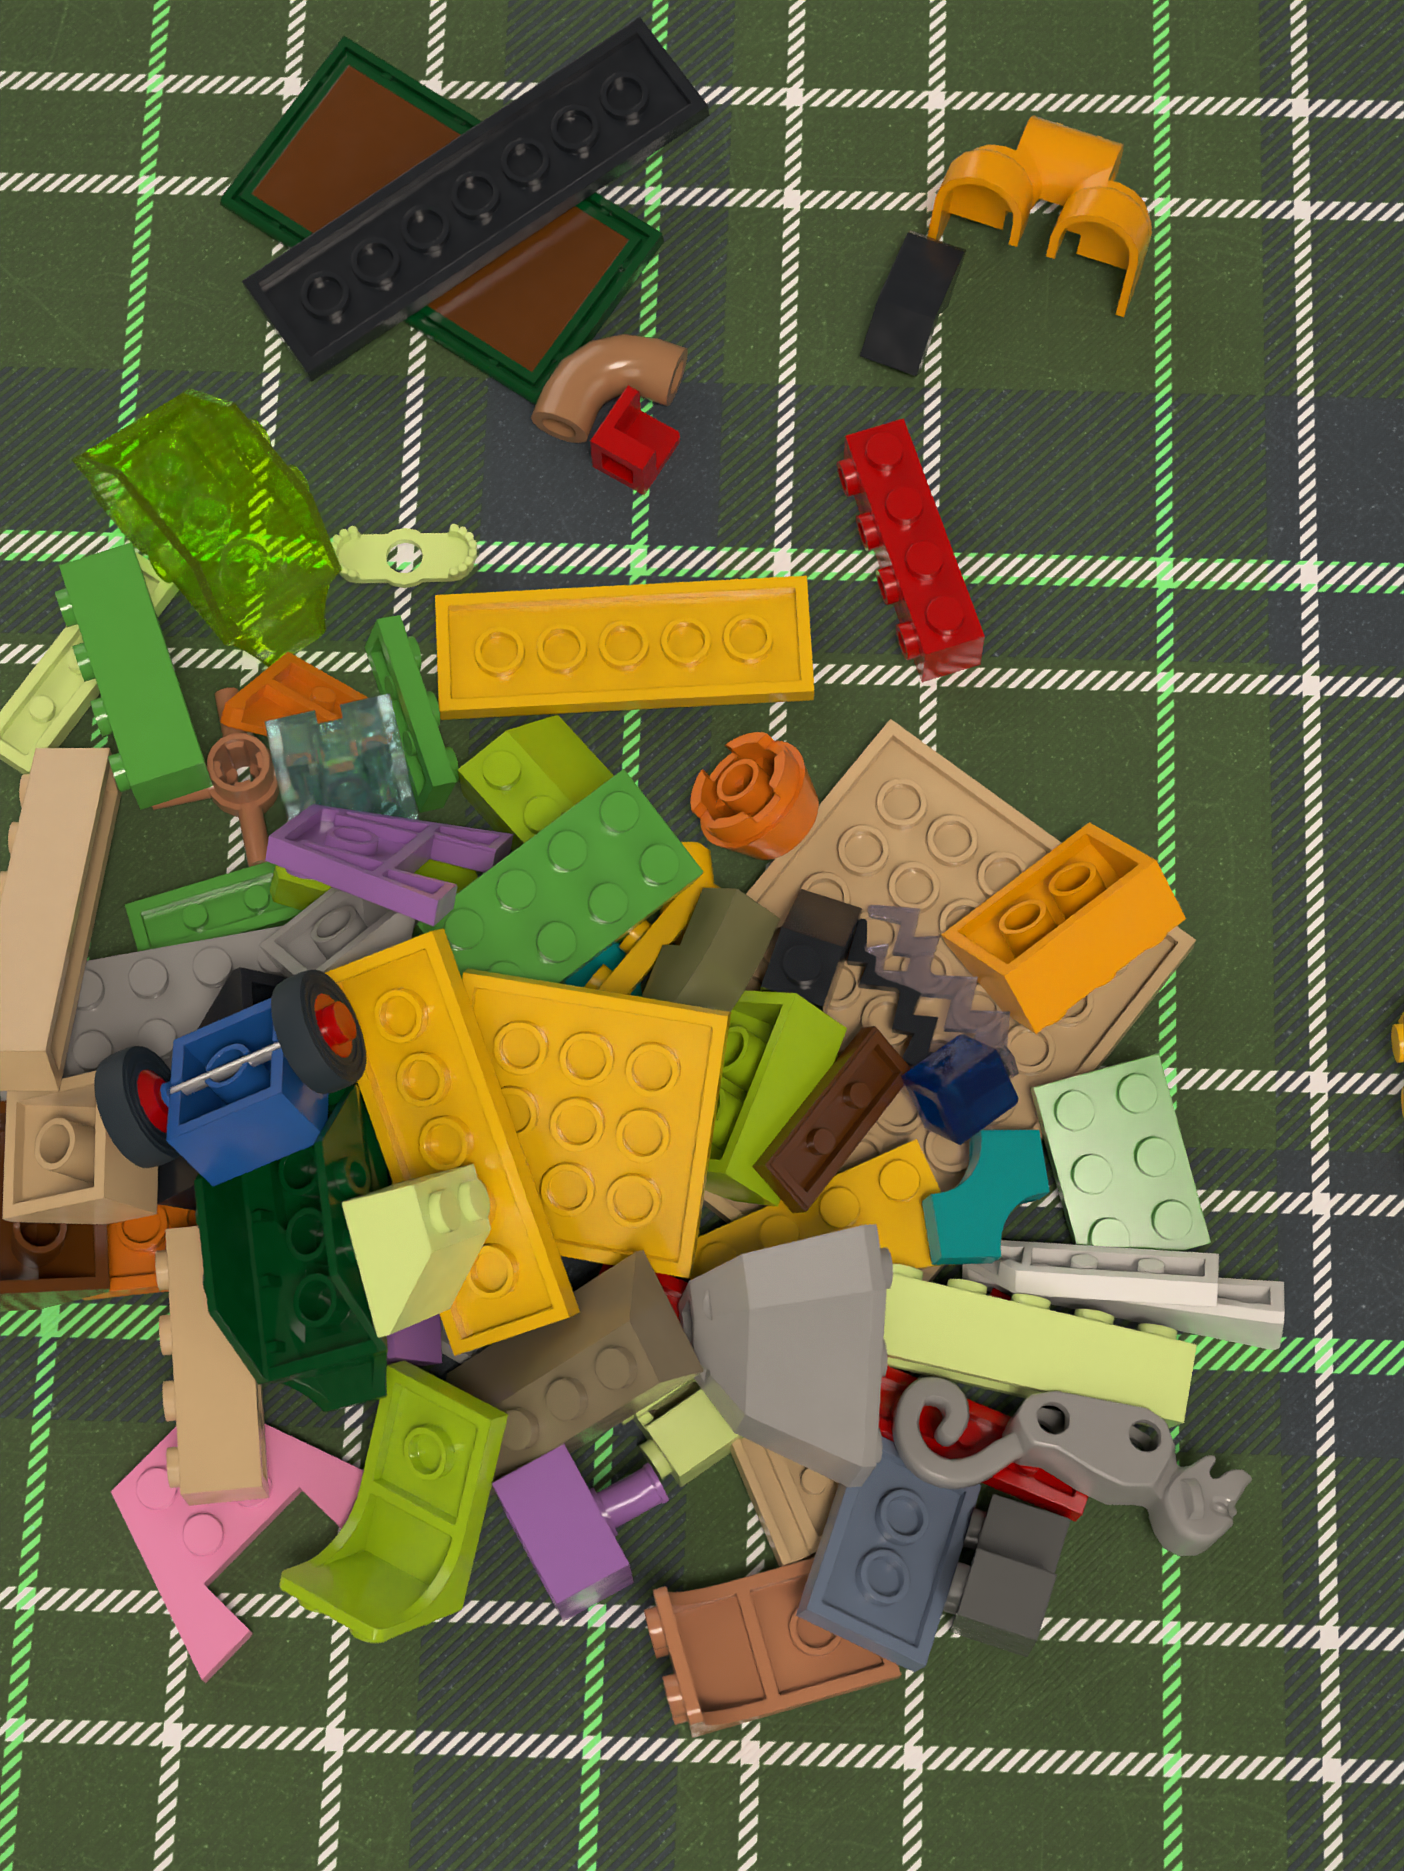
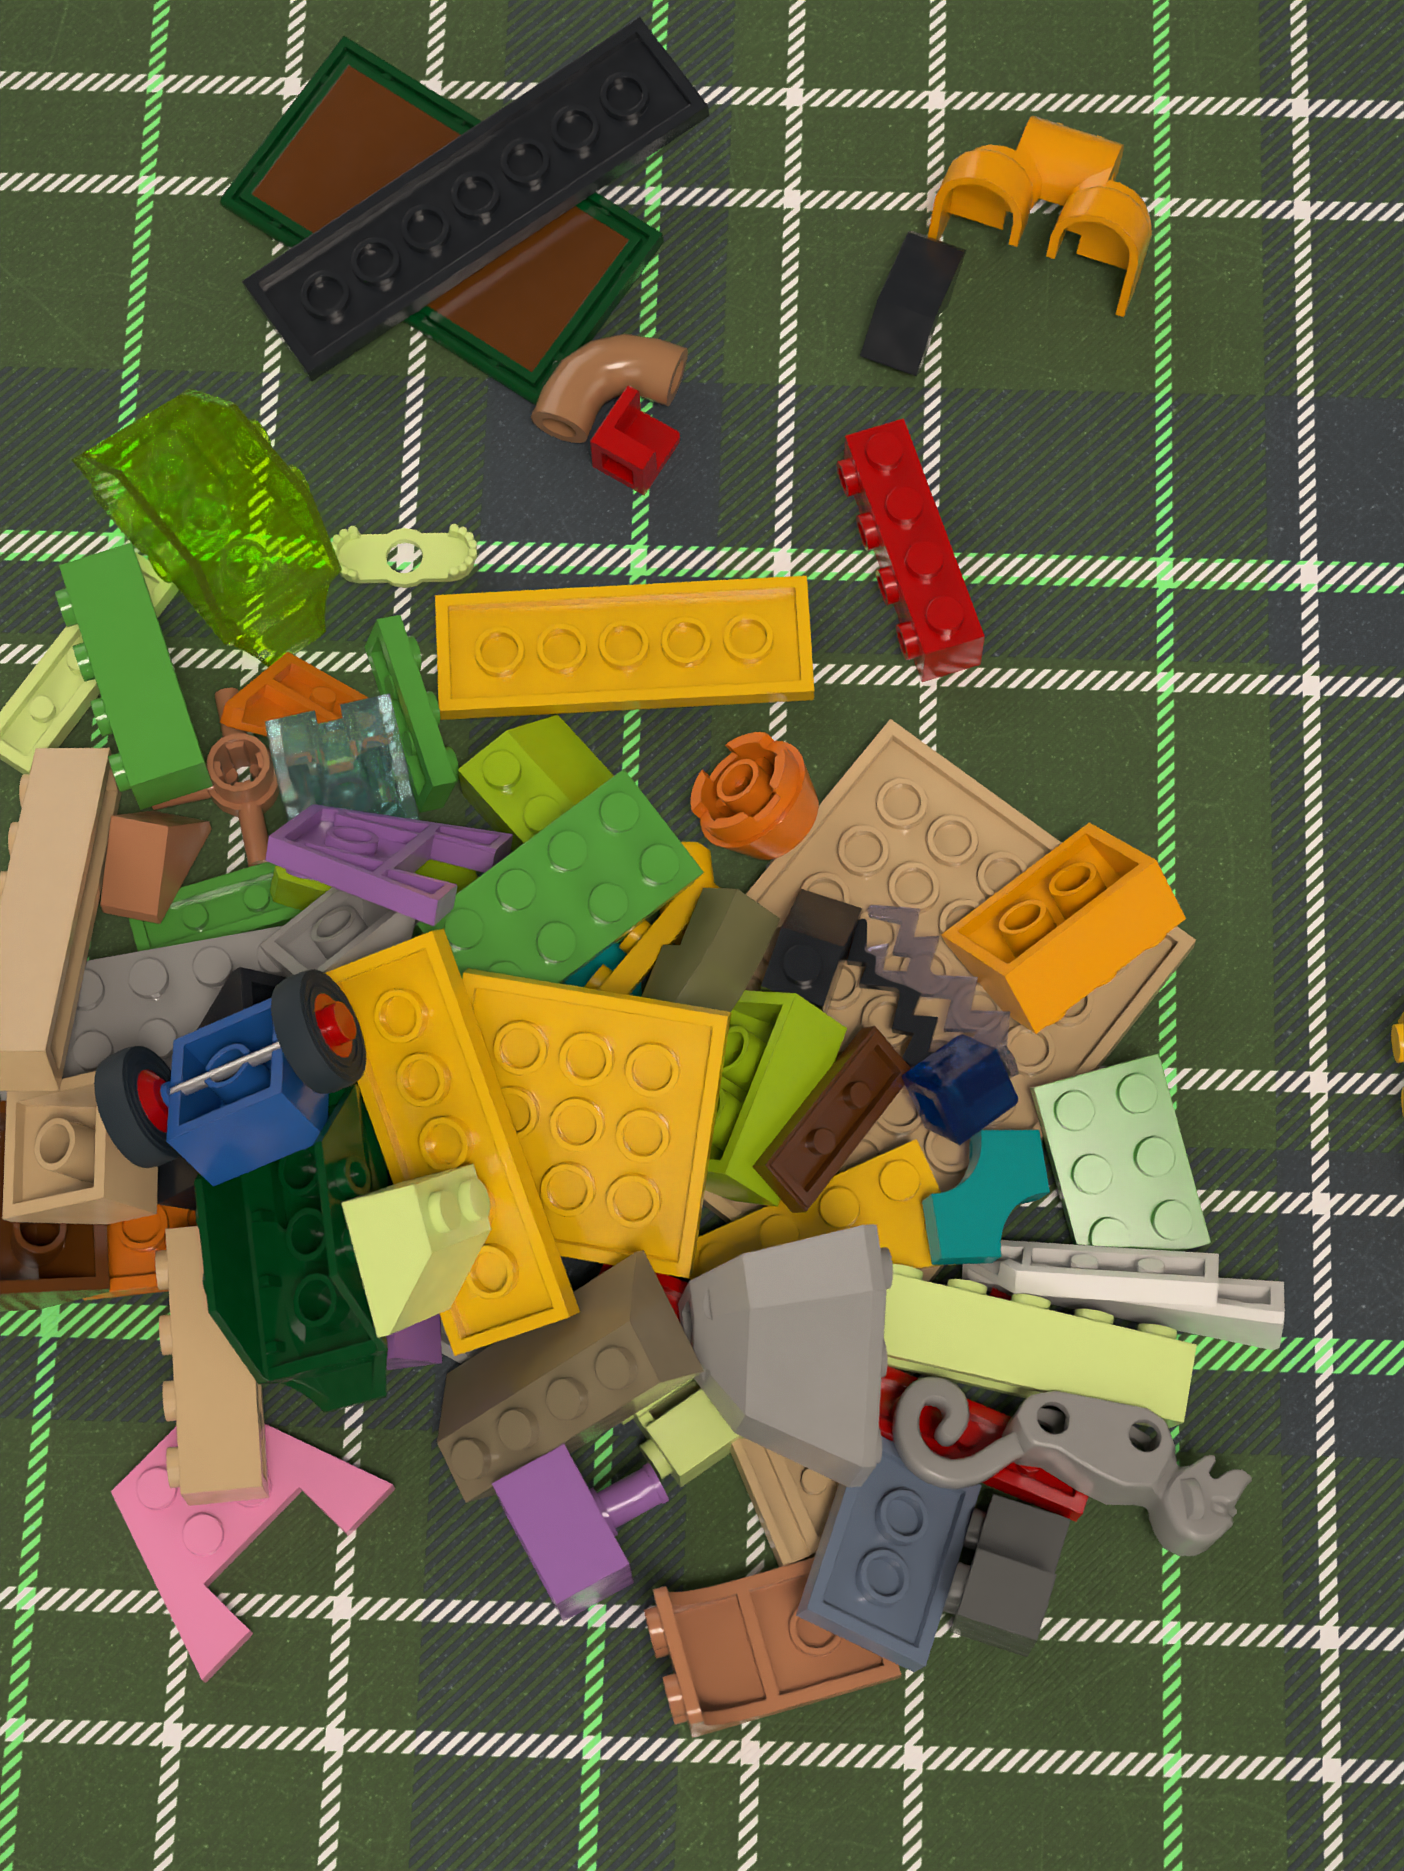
(148, 862): none -> nougat slope
(416, 1512): lime bracket -> none

